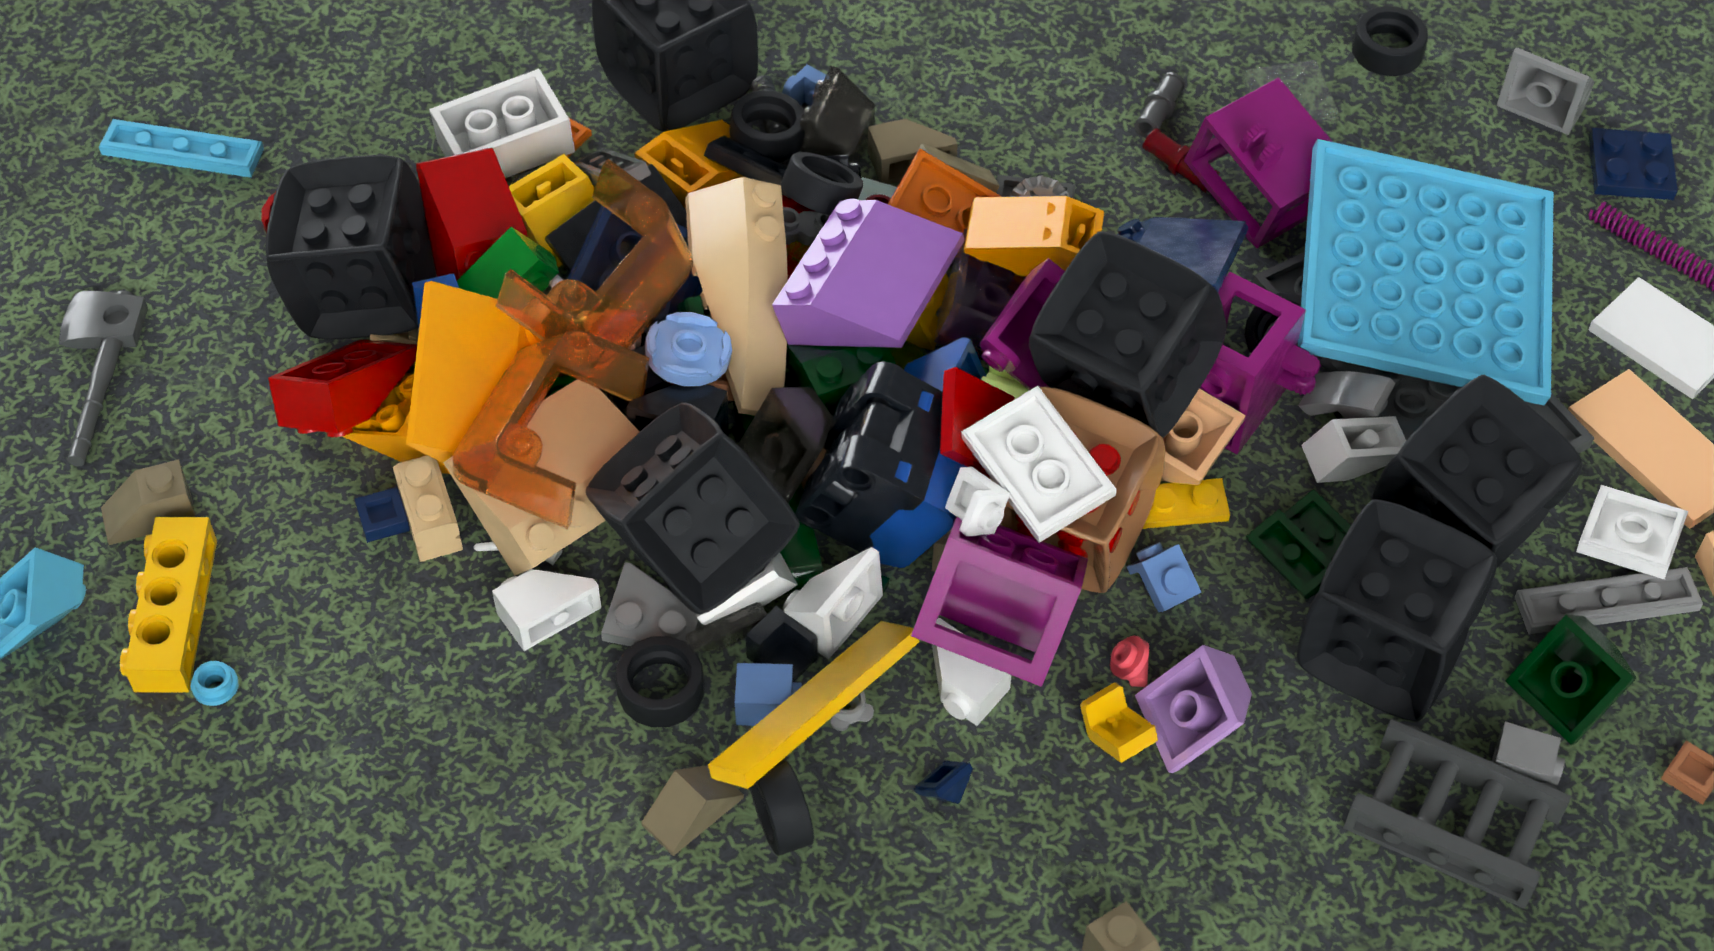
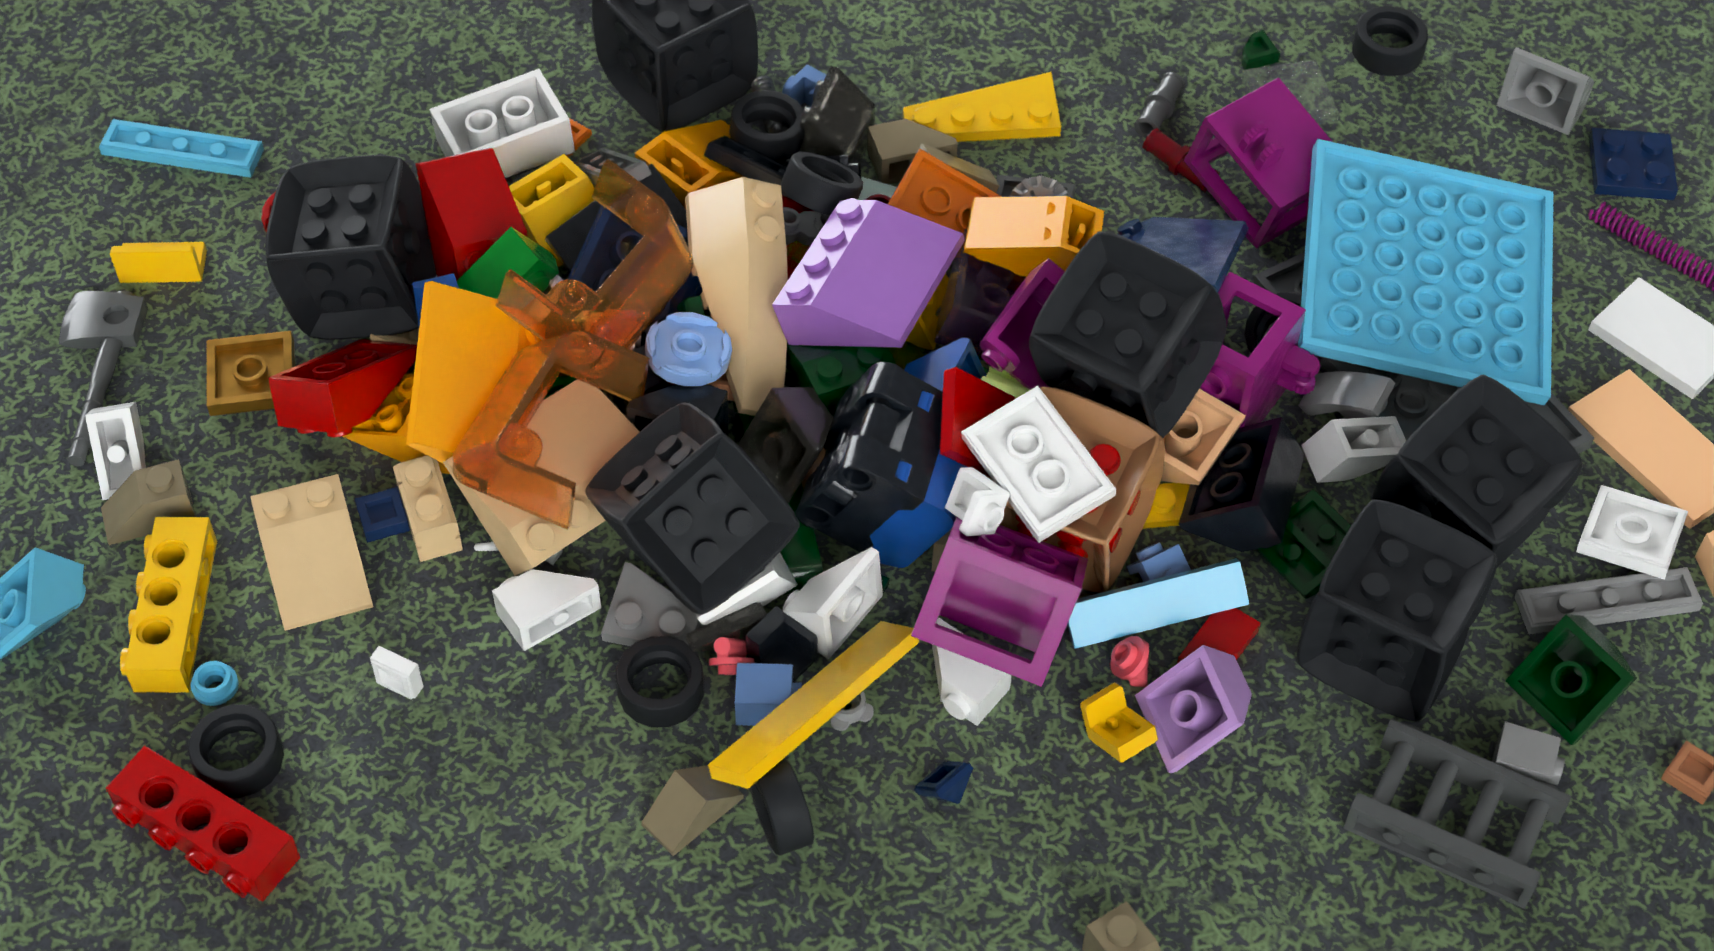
(115, 444): none -> white slope
(154, 779): none -> red brick
(159, 262): none -> yellow panel
(230, 720): none -> black tyre
(241, 368): none -> pearl gold plate
(311, 552): none -> tan slope
(396, 673): none -> white tile
(729, 653): none -> coral plate
(994, 113): none -> yellow wing
(1157, 603): none -> tile
(1225, 631): none -> red tile
(1247, 489): none -> black slope
(1259, 51): none -> dark green tile

